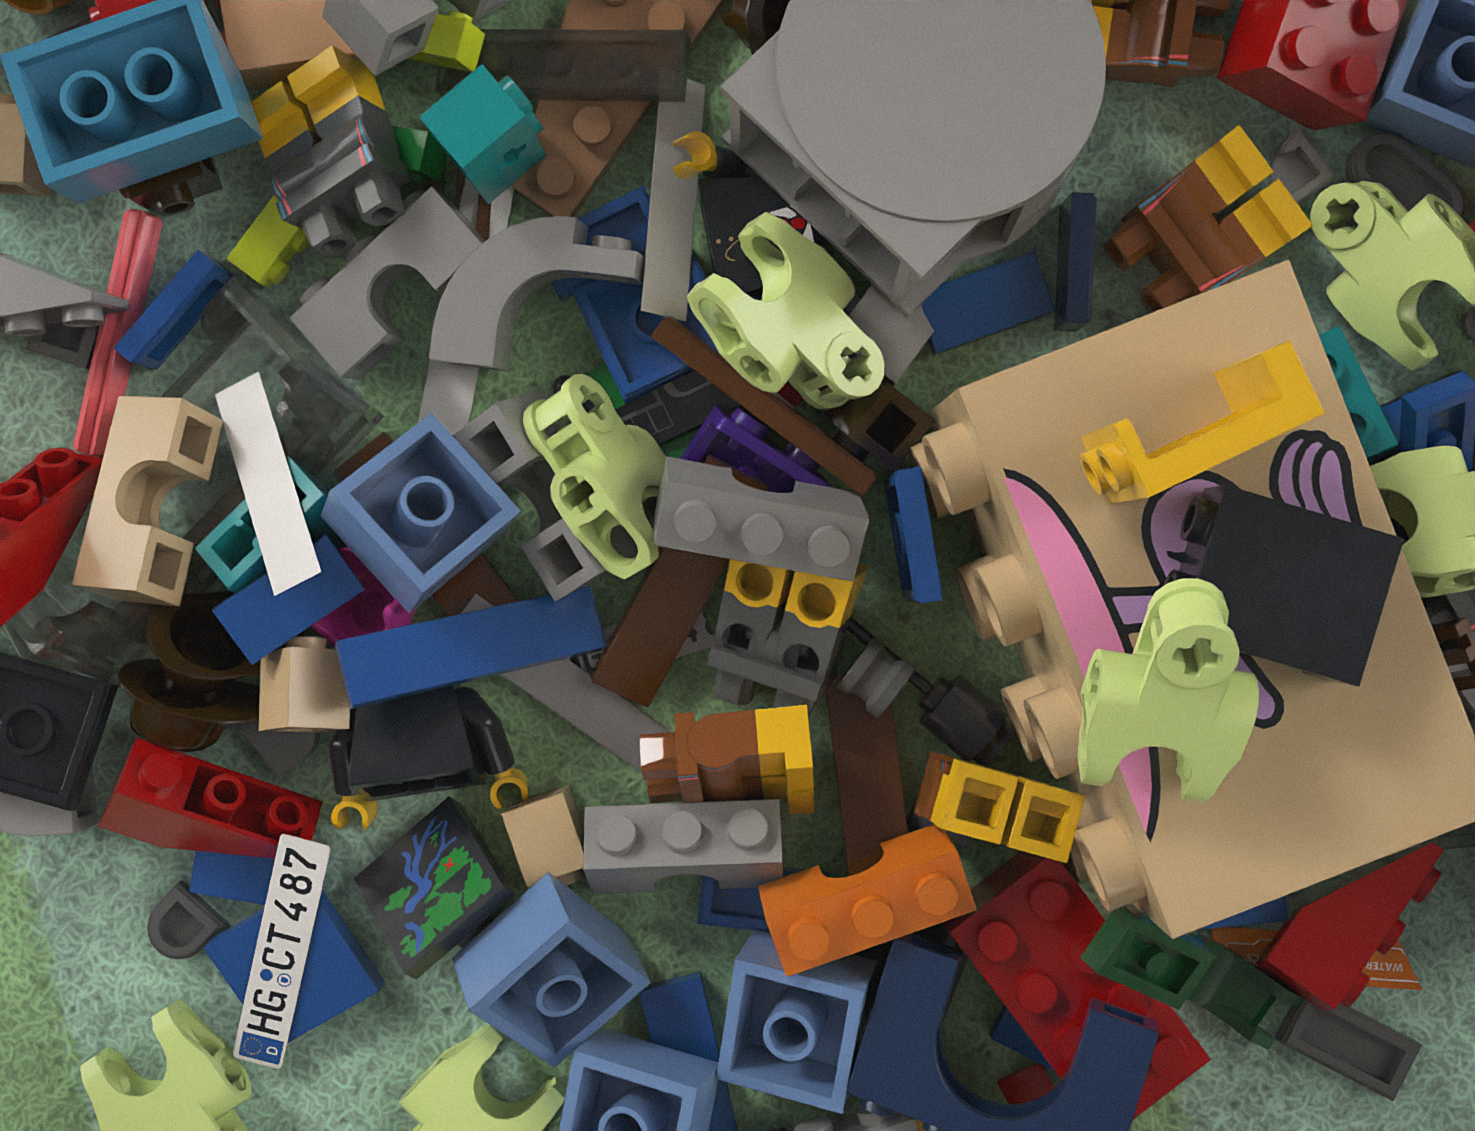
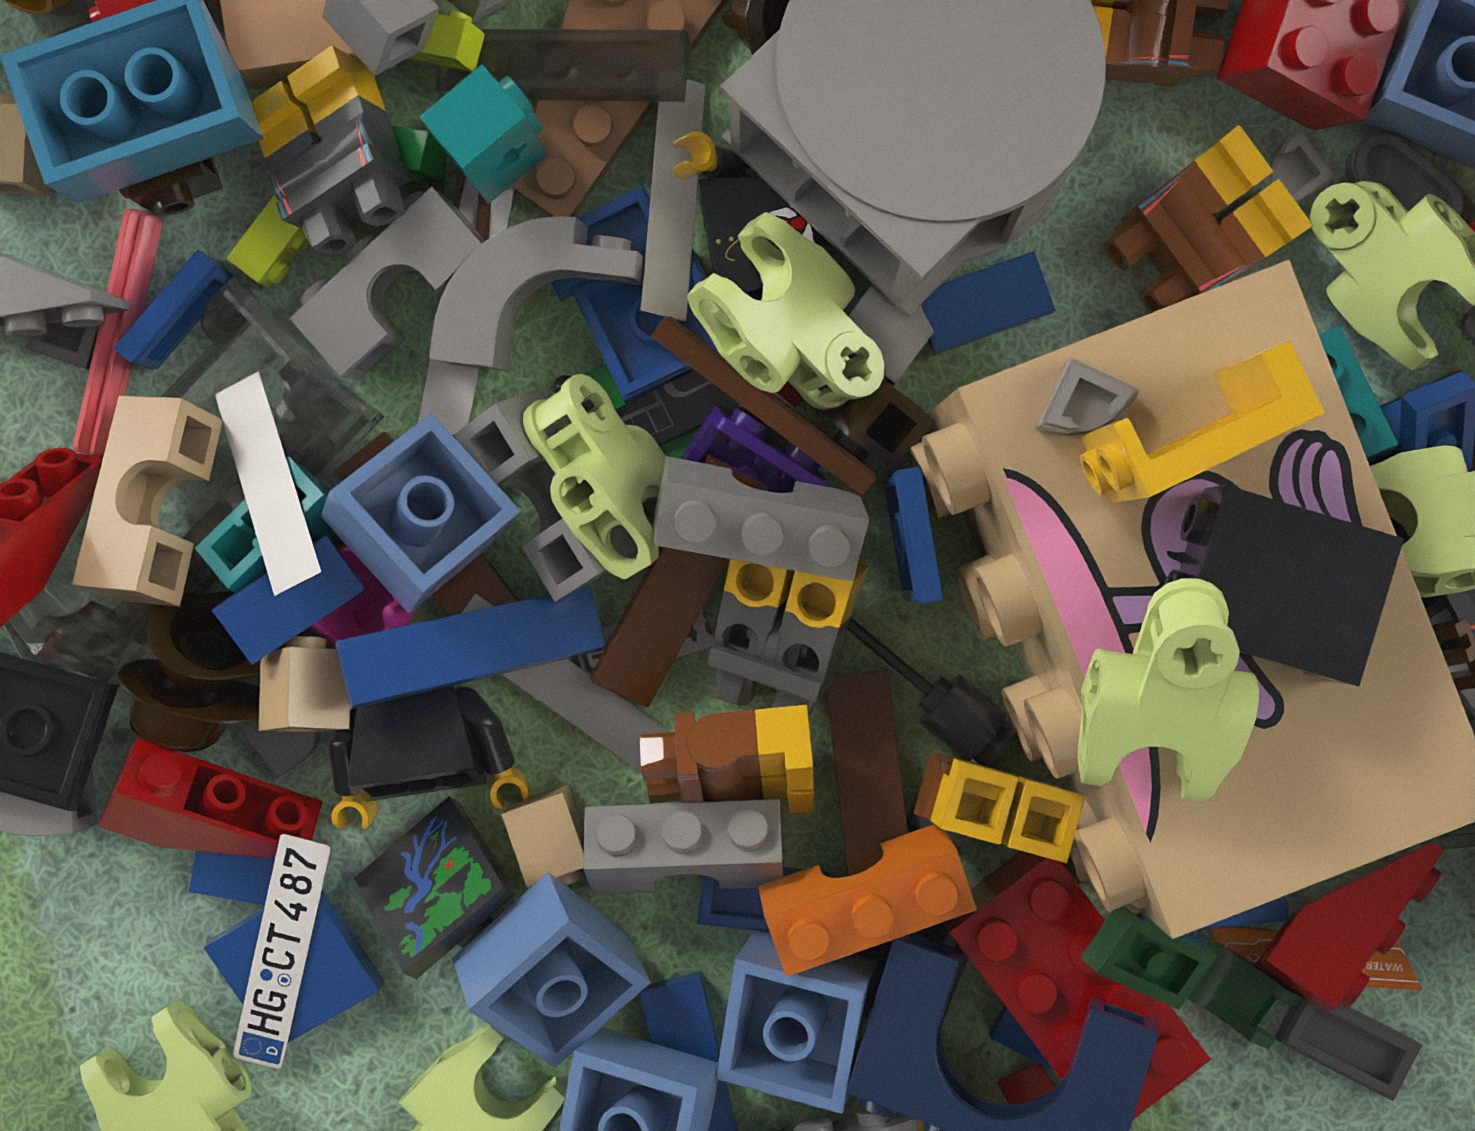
(183, 923): dark grey tile -> none
(875, 677): dark grey wheel -> none
(1075, 262): dark blue tile -> none
(1084, 400): none -> light grey tile

